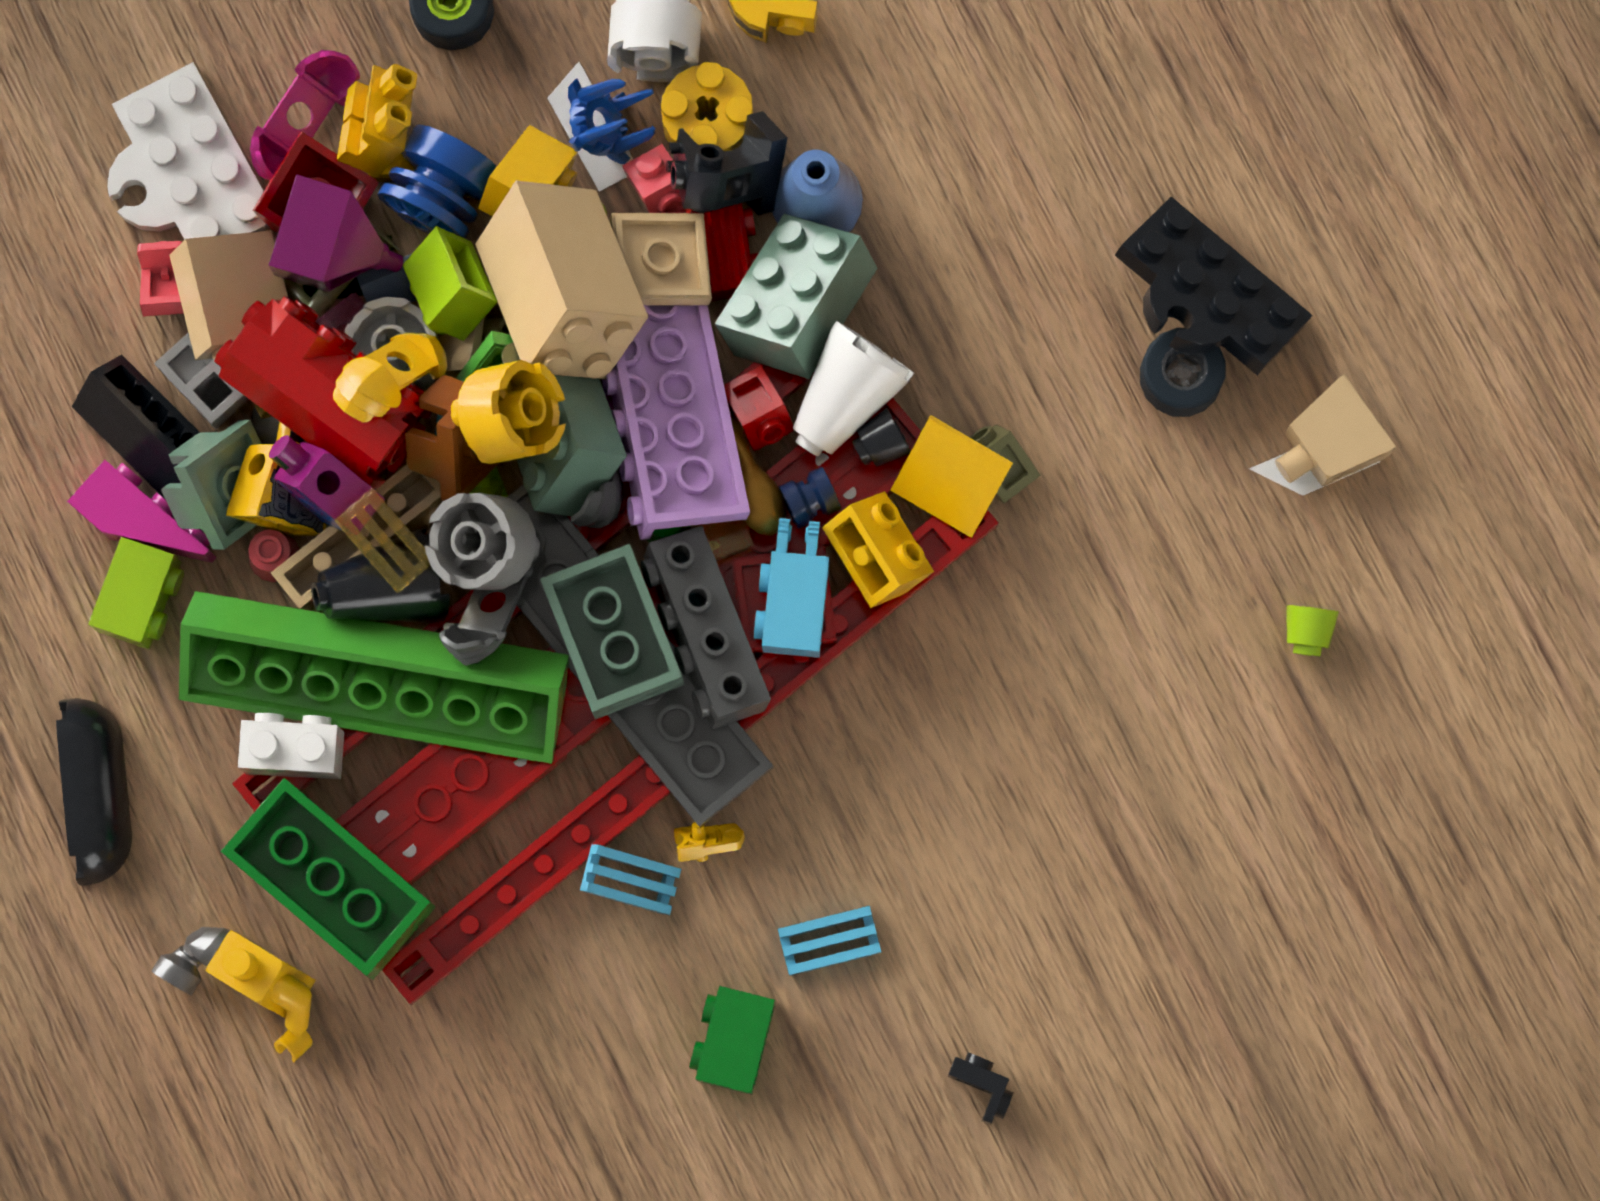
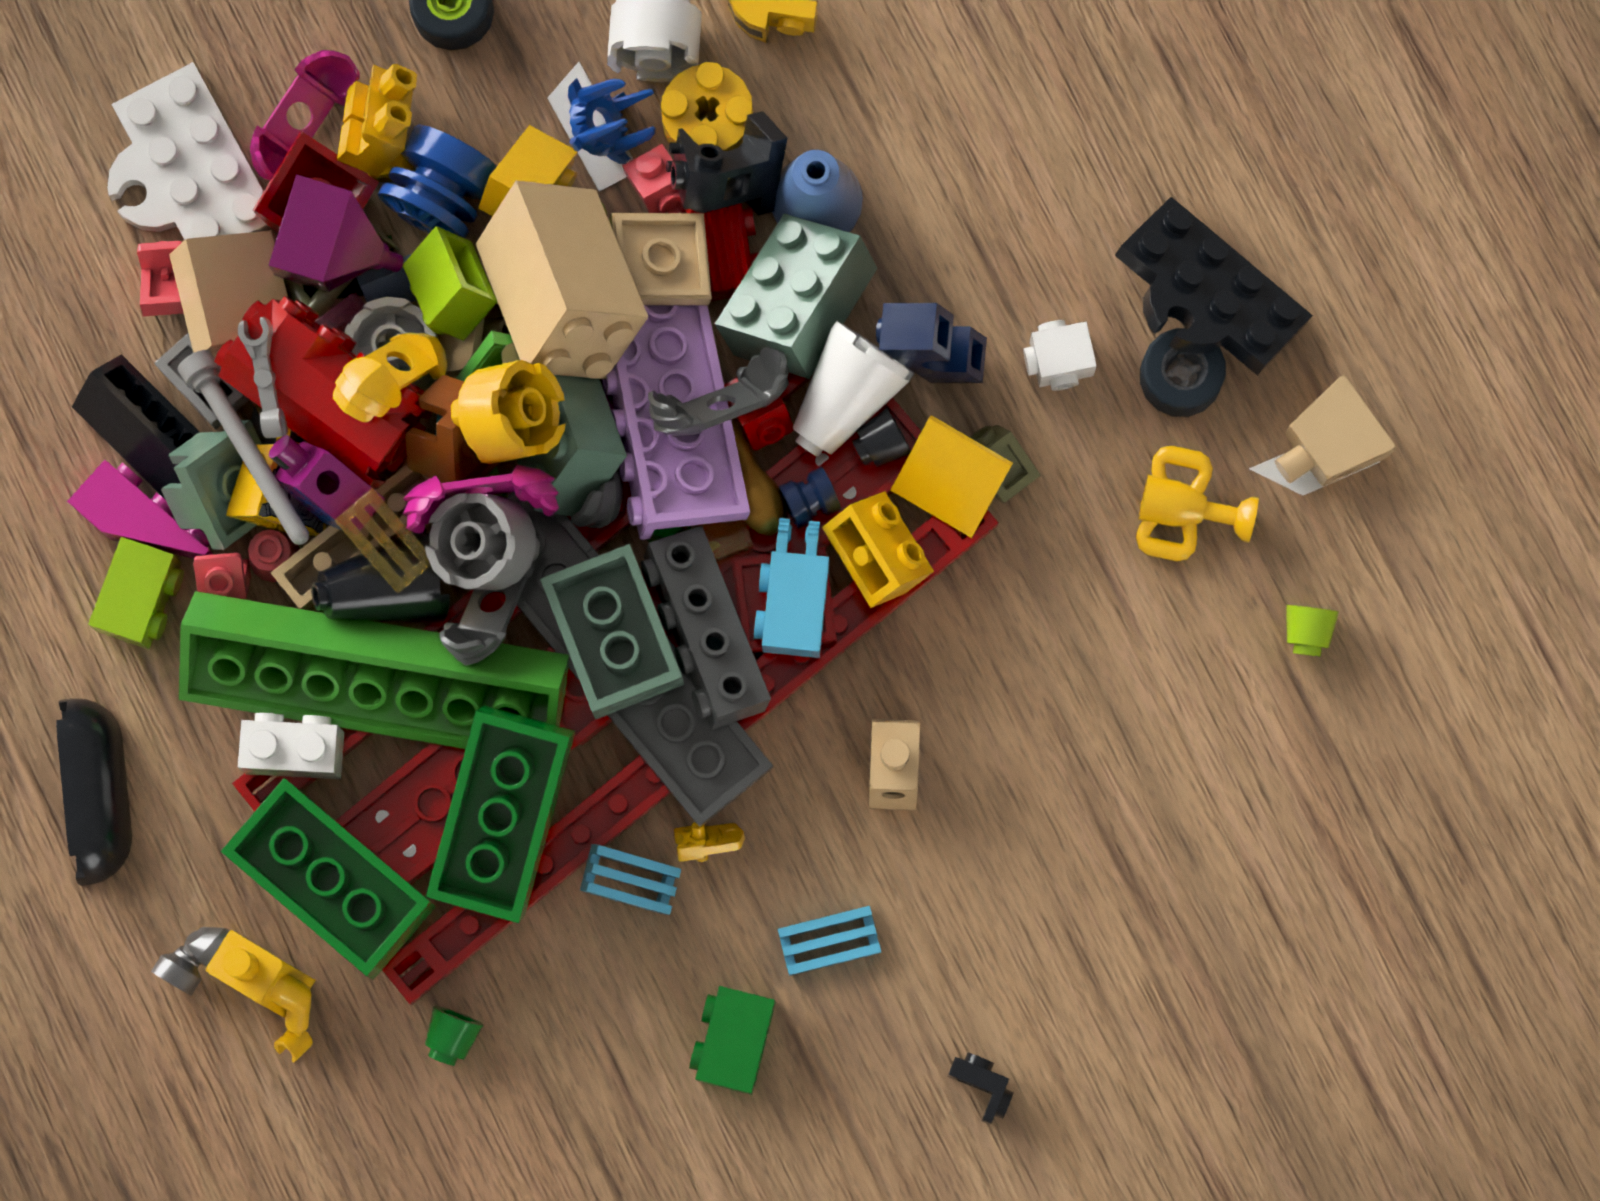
(202, 374): none -> light grey piece
(223, 574): none -> coral bracket
(272, 417): none -> light grey piece
(451, 1035): none -> green hat
(500, 813): none -> green brick
(527, 483): none -> dark pink piece
(757, 388): none -> dark grey piece
(894, 764): none -> tan torso
(929, 344): none -> dark blue arch
(1060, 354): none -> white brick
(1185, 505): none -> yellow piece

